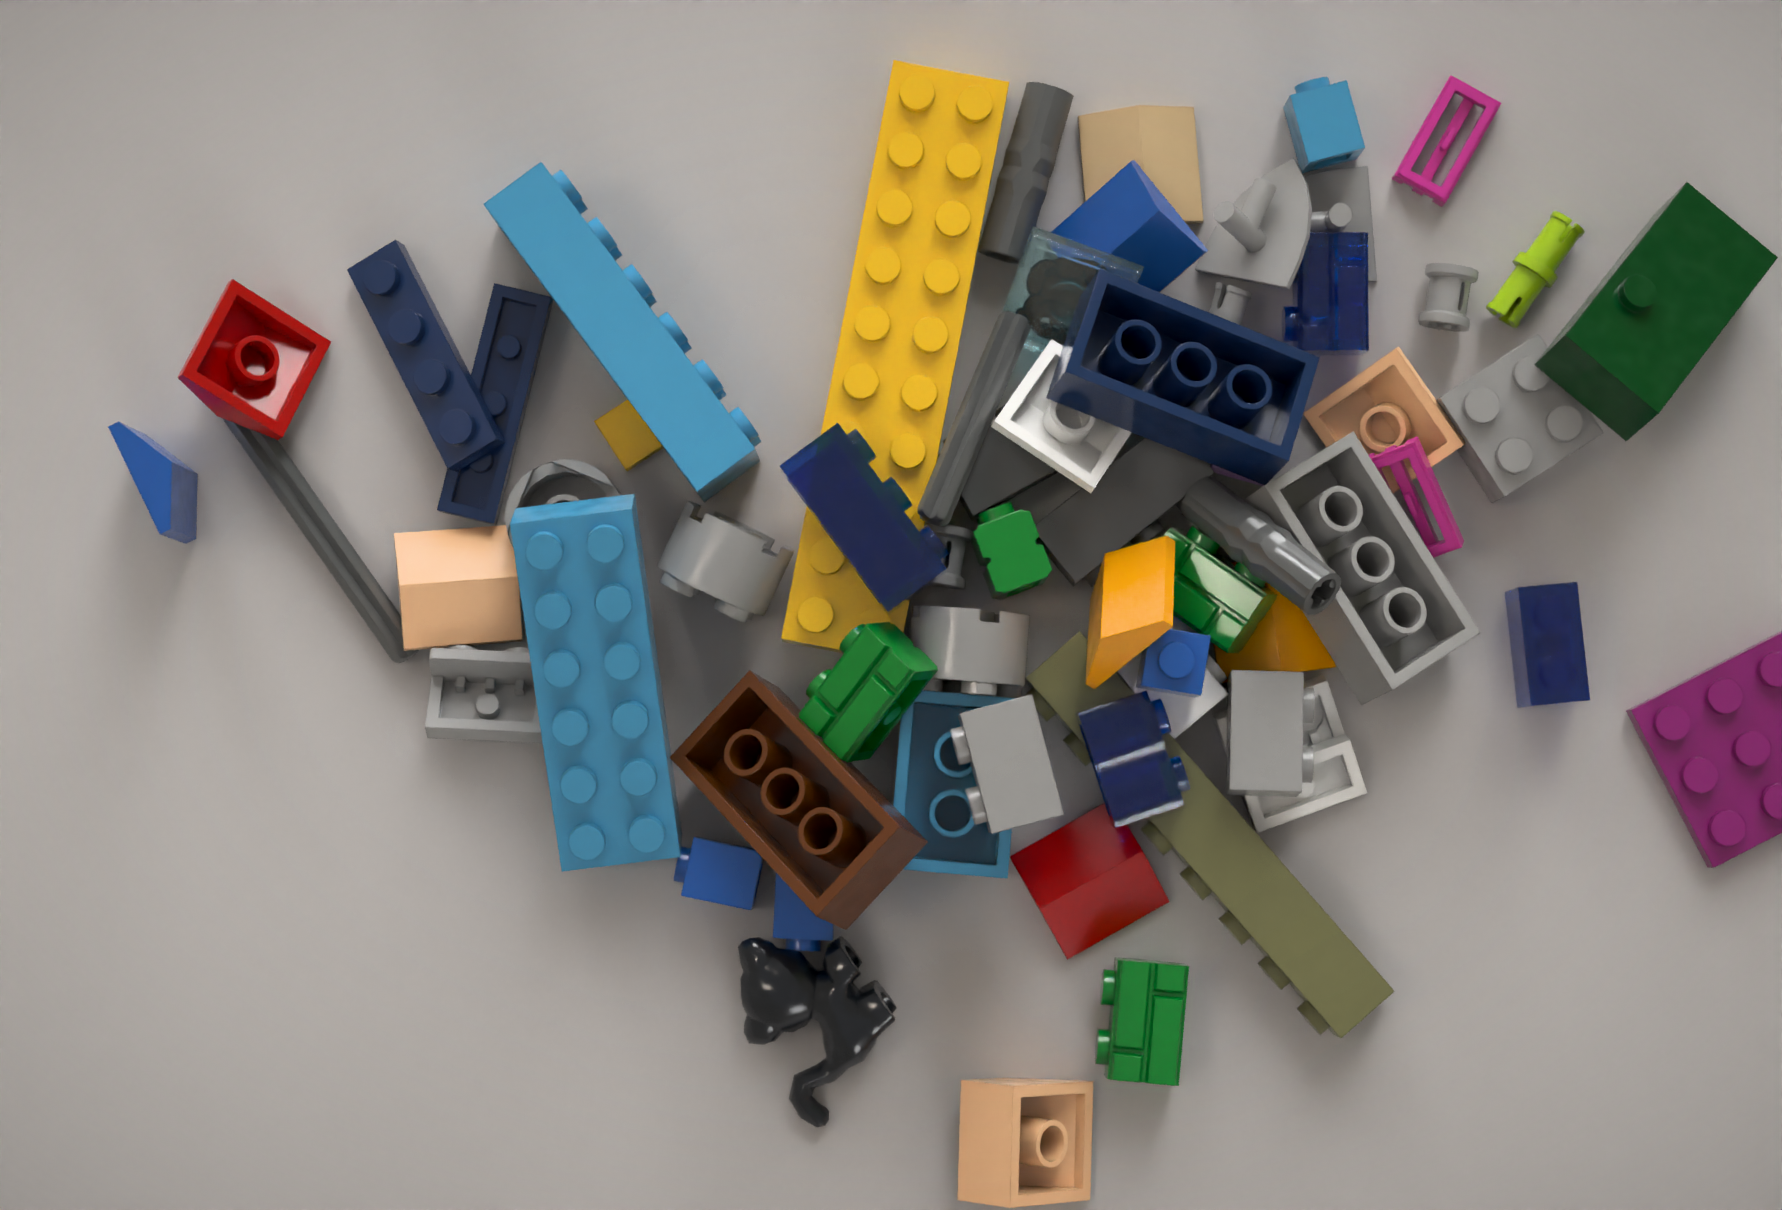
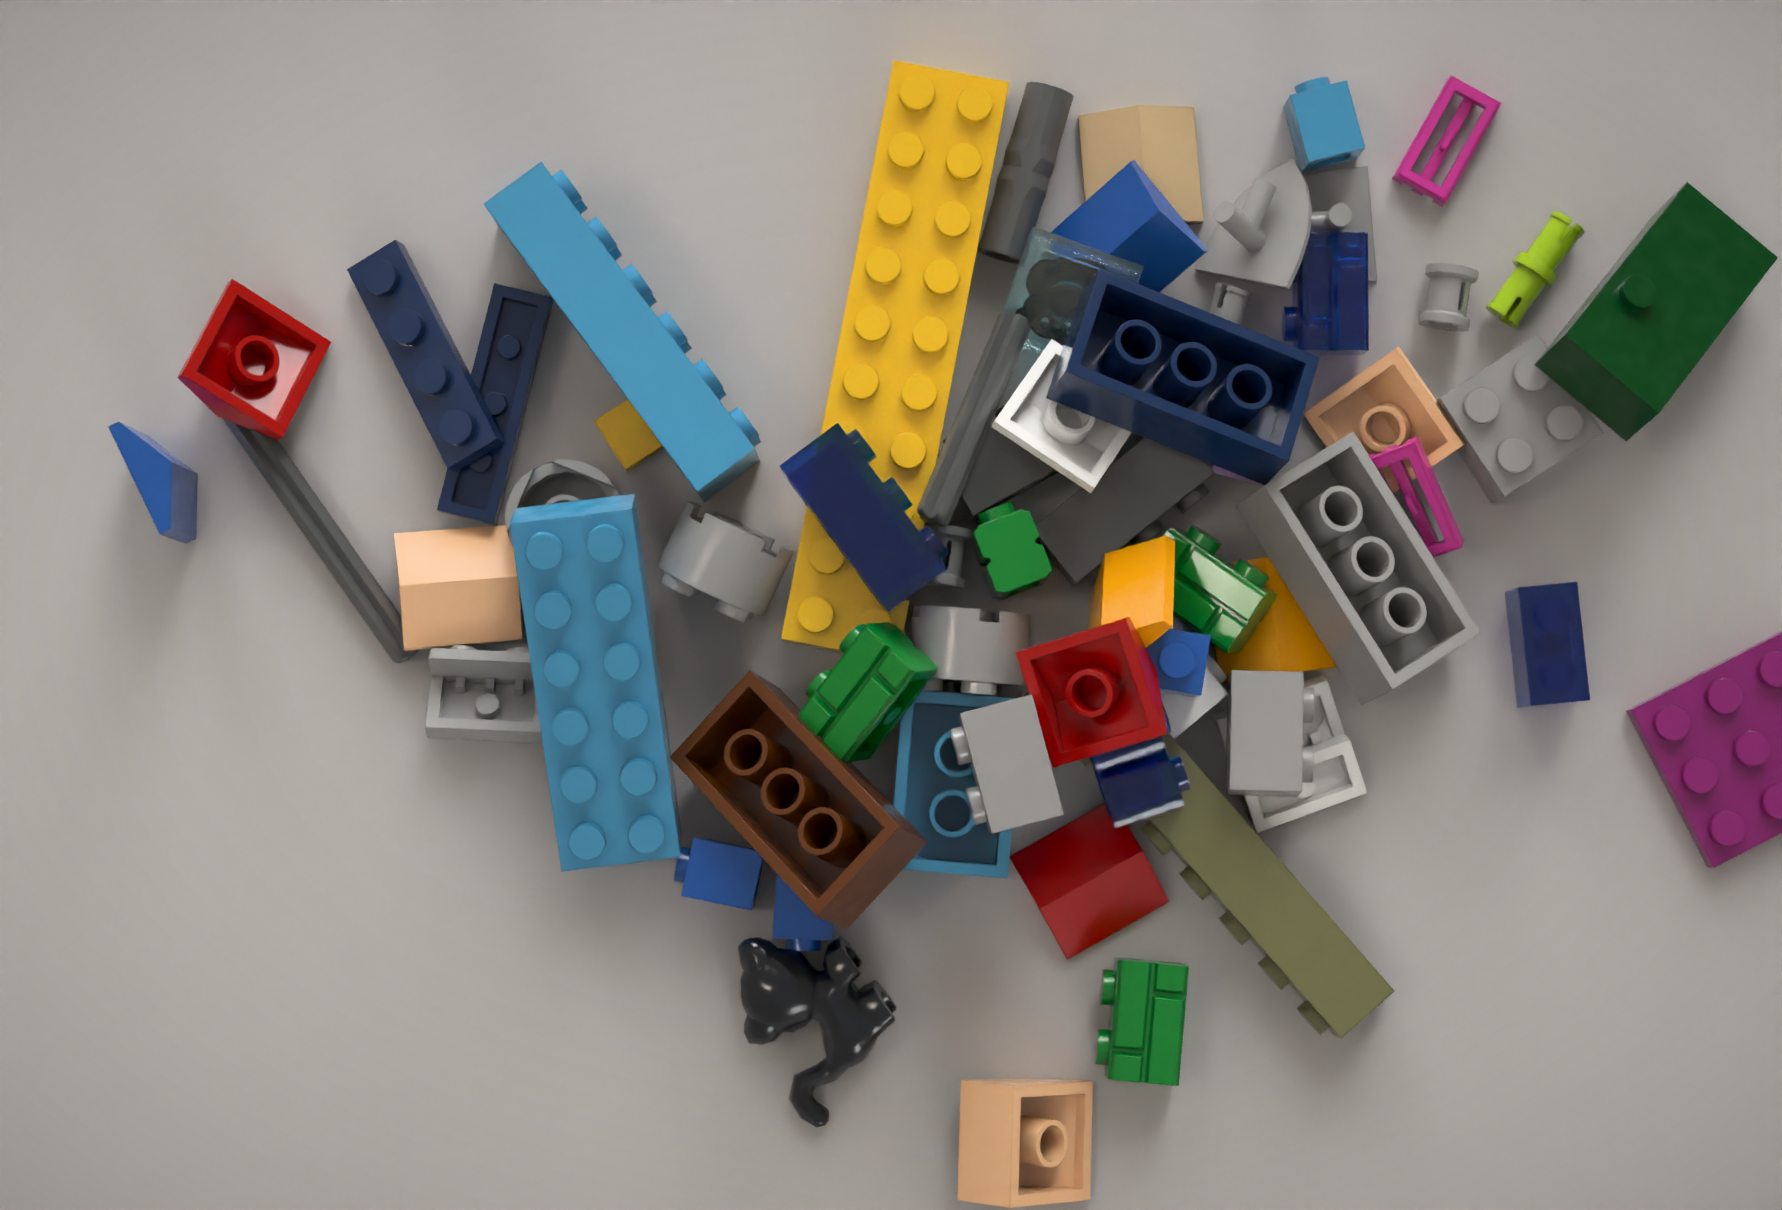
(1094, 691): none -> red slope
(1261, 545): dark grey axle -> none

